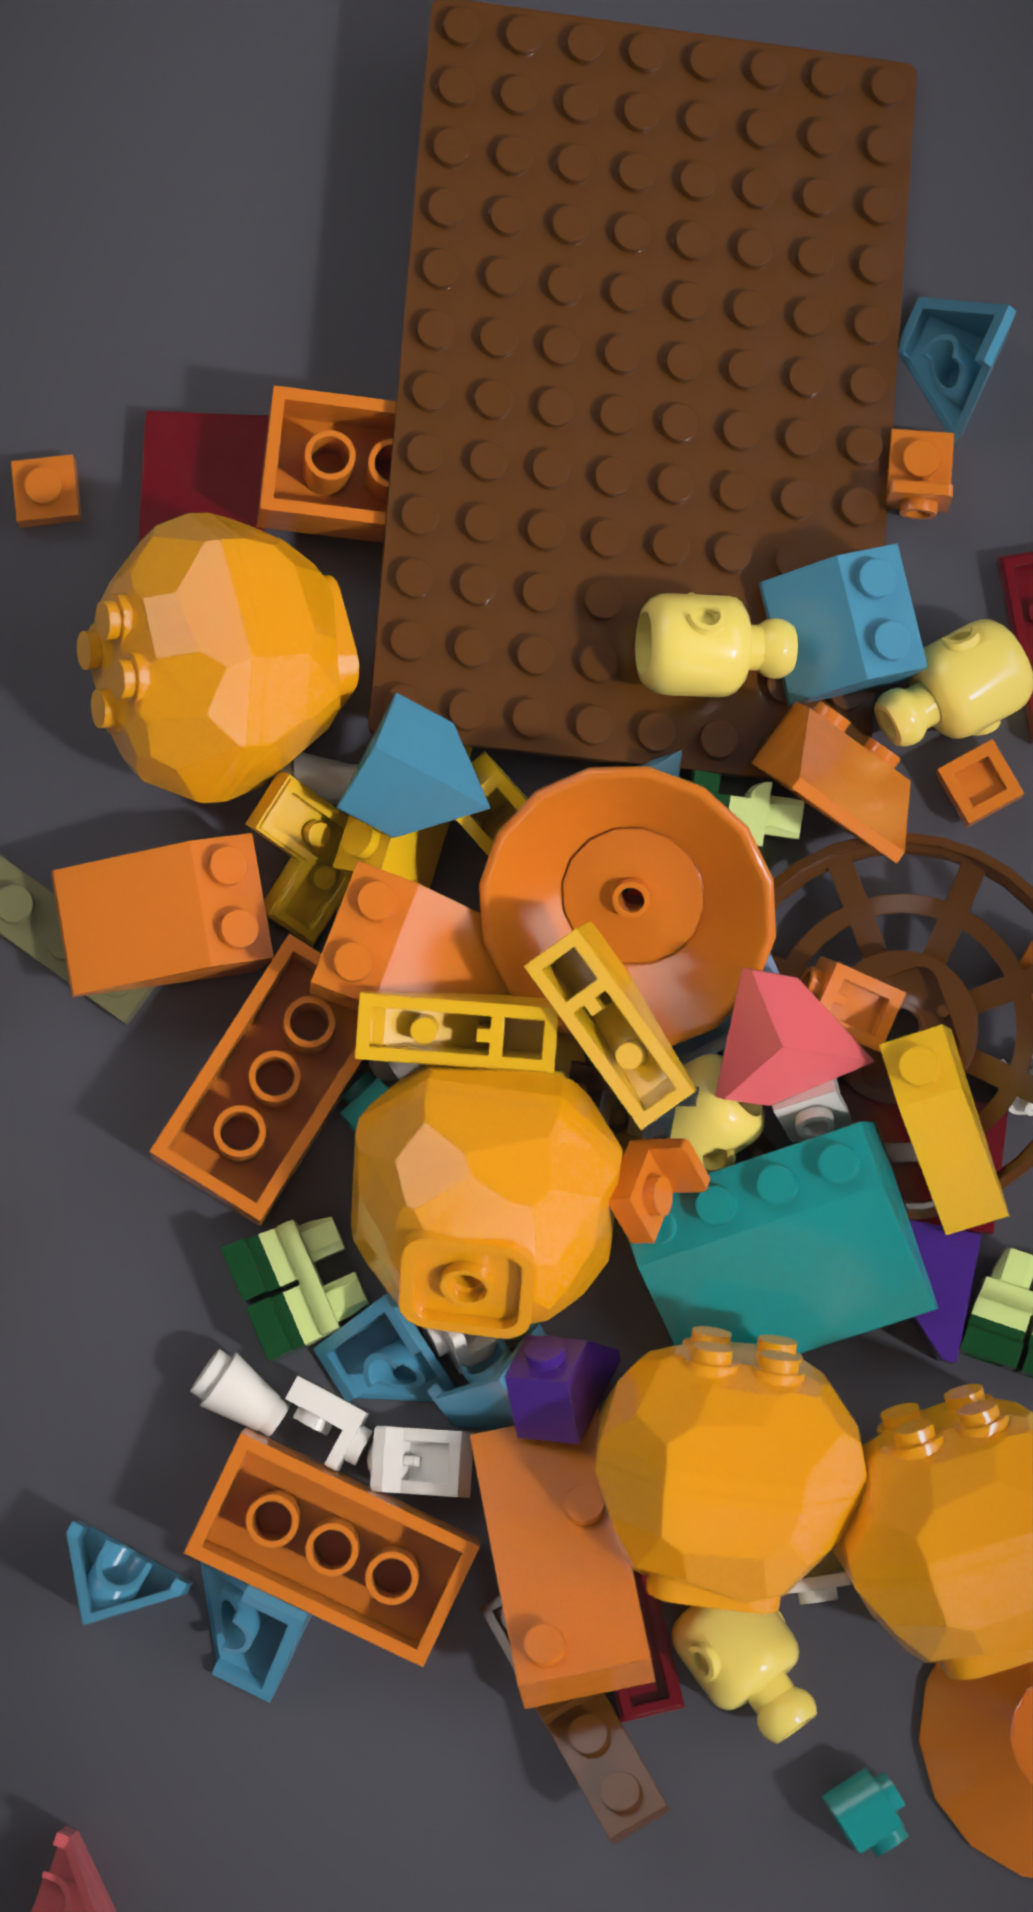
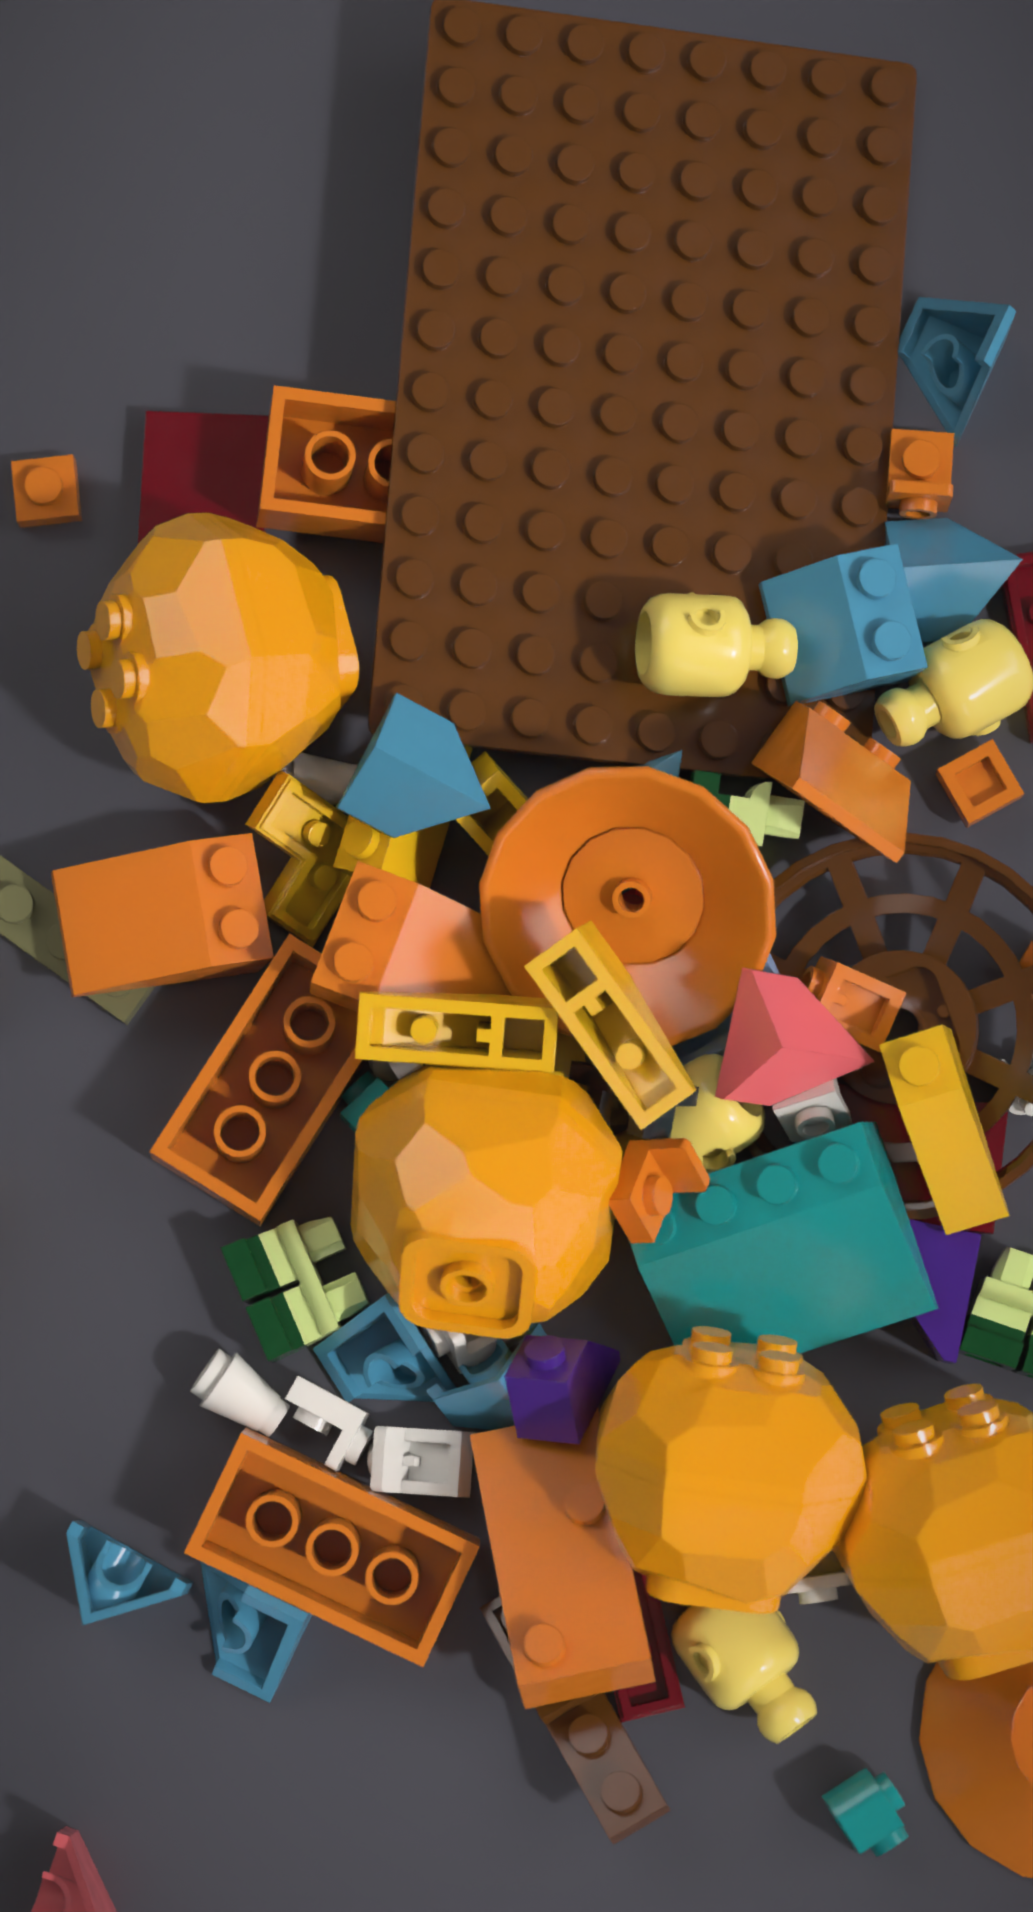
(948, 572): none -> dark azure slope

